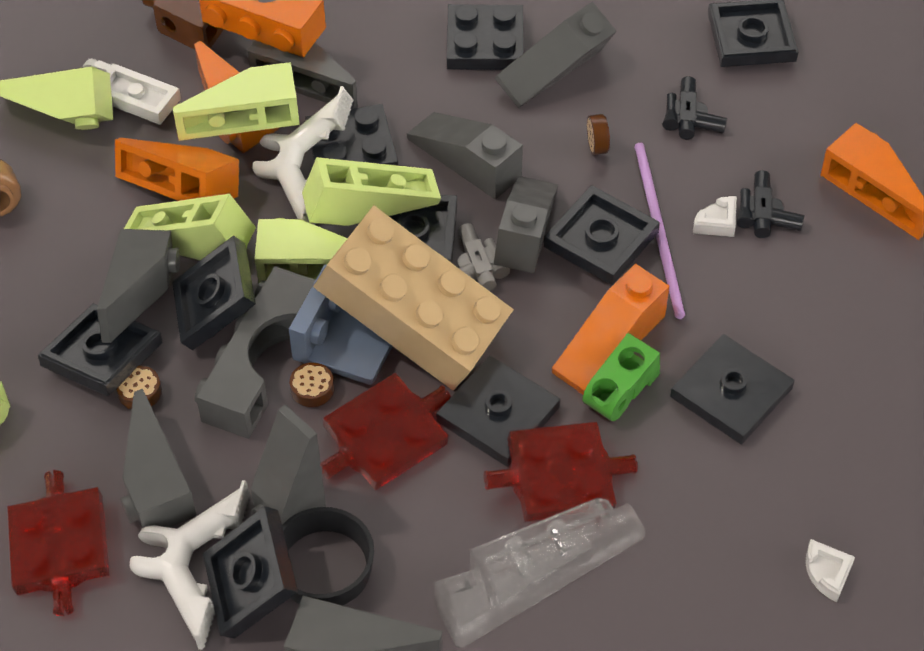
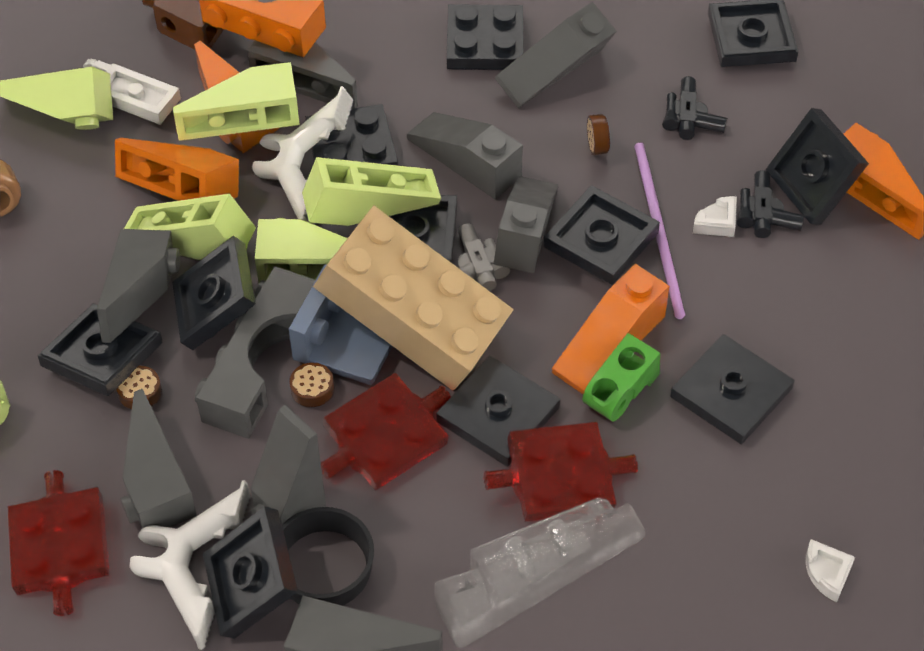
(816, 166): none -> black plate

